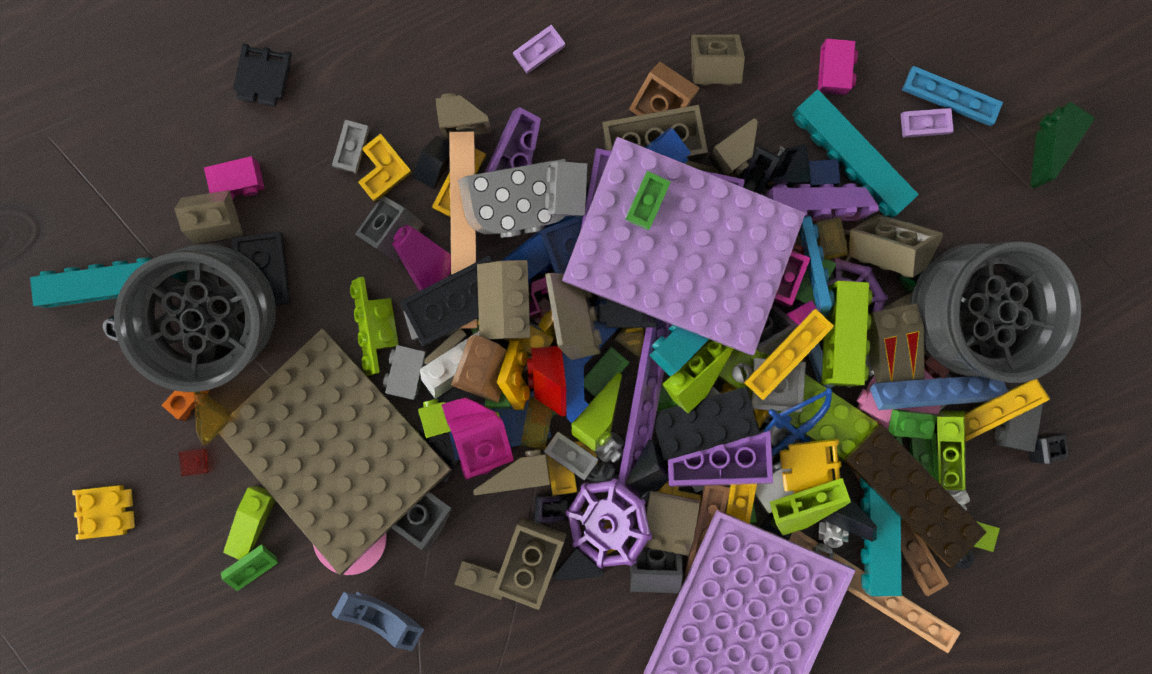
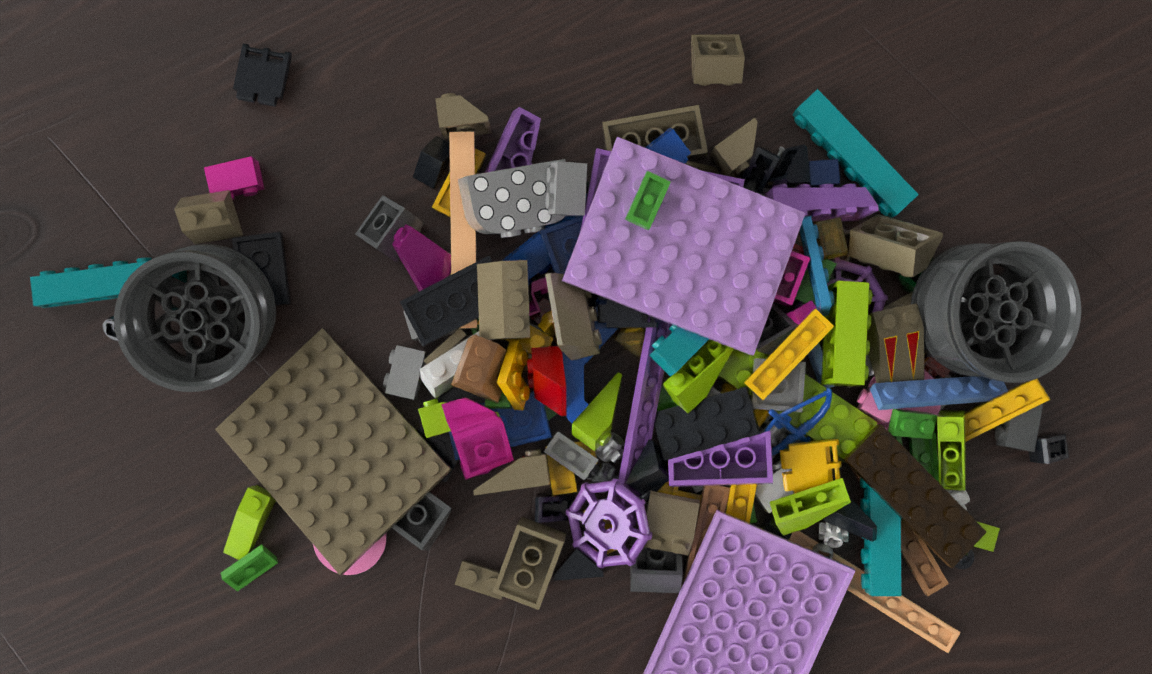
(103, 511): yellow plate -> none
(181, 404): orange leg -> none
(193, 462): clear red plate -> none
(209, 417): clear yellow slope -> none
(350, 146): light grey plate -> none
(375, 324): lime bracket -> none
(380, 617): sand blue arch -> none
(389, 168): yellow plate -> none
(536, 425): clear yellow slope -> none
(539, 49): lavender plate -> none
(604, 371): bright green plate -> none
(663, 91): medium nougat slope -> none
(736, 372): light grey hinge -> none
(836, 67): dark pink brick -> none
(927, 122): lavender plate -> none
(952, 95): dark azure plate -> none
(1057, 140): dark green slope -> none

